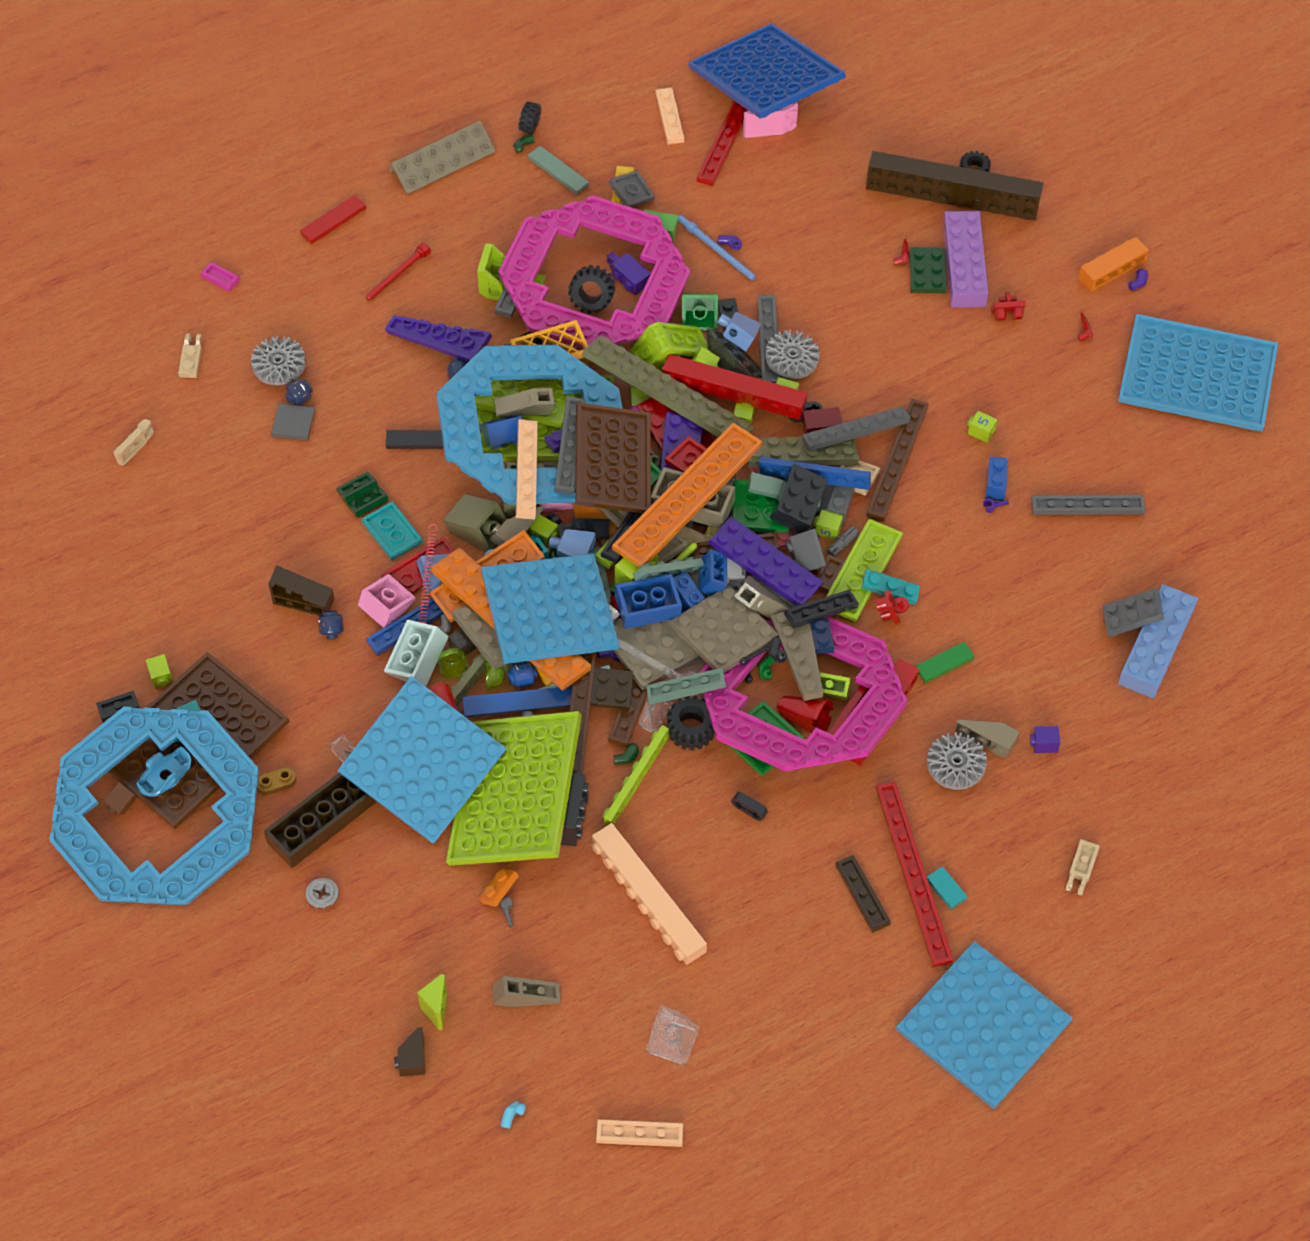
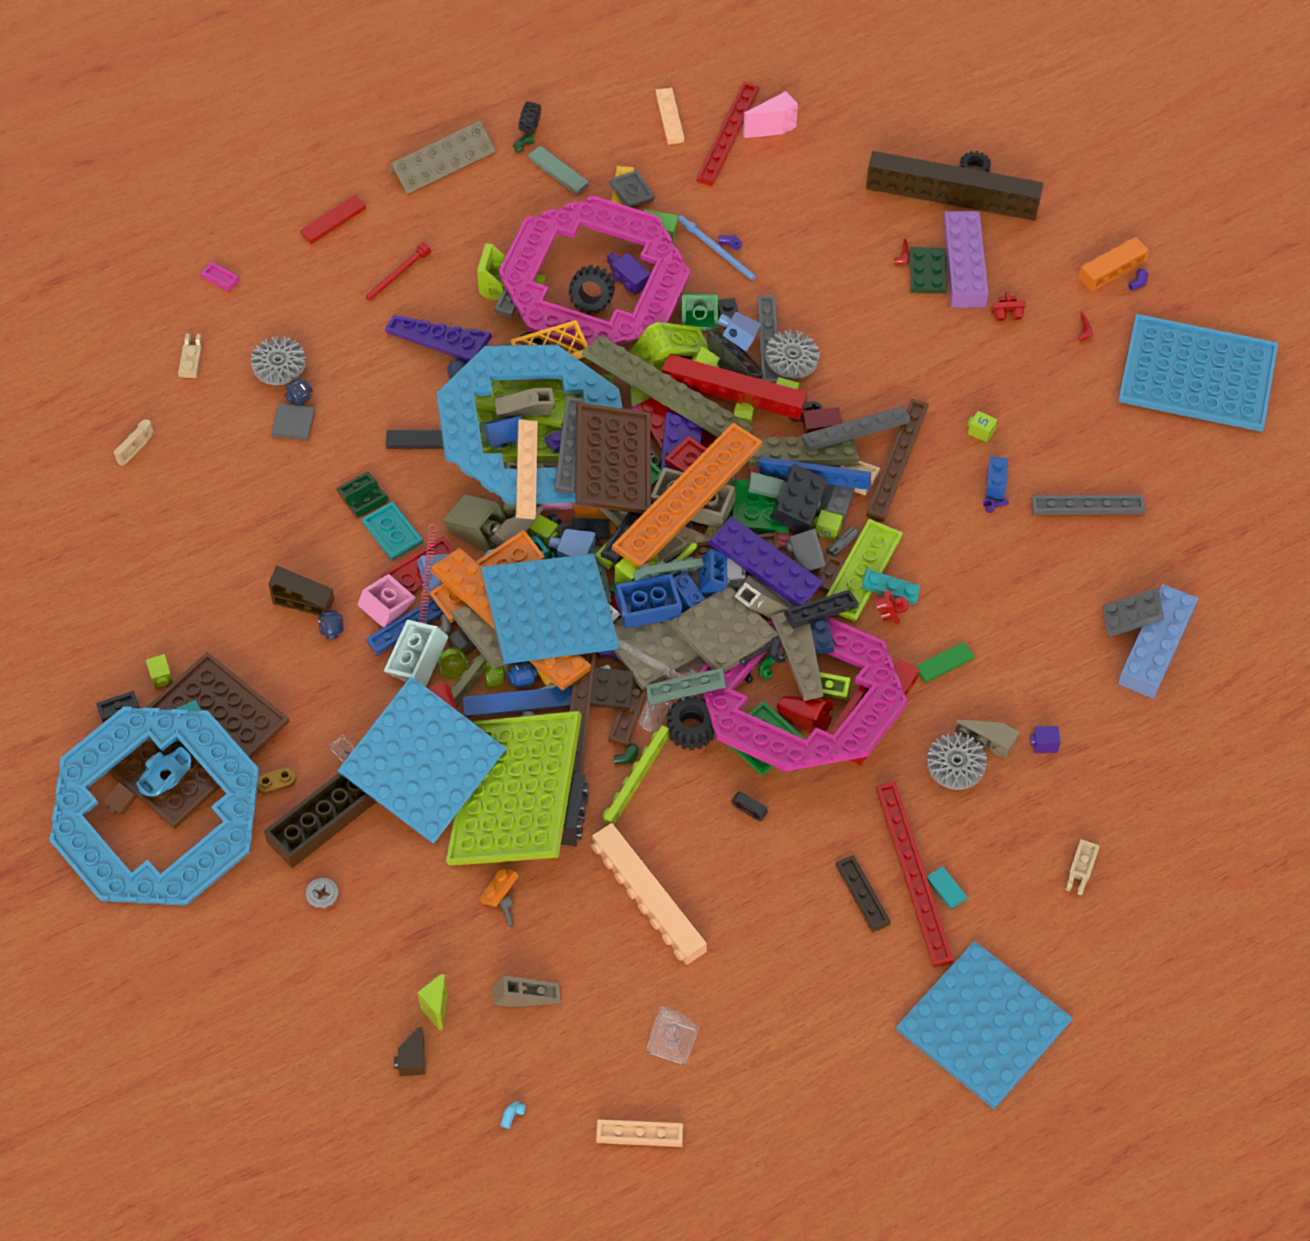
(766, 70): blue plate -> none

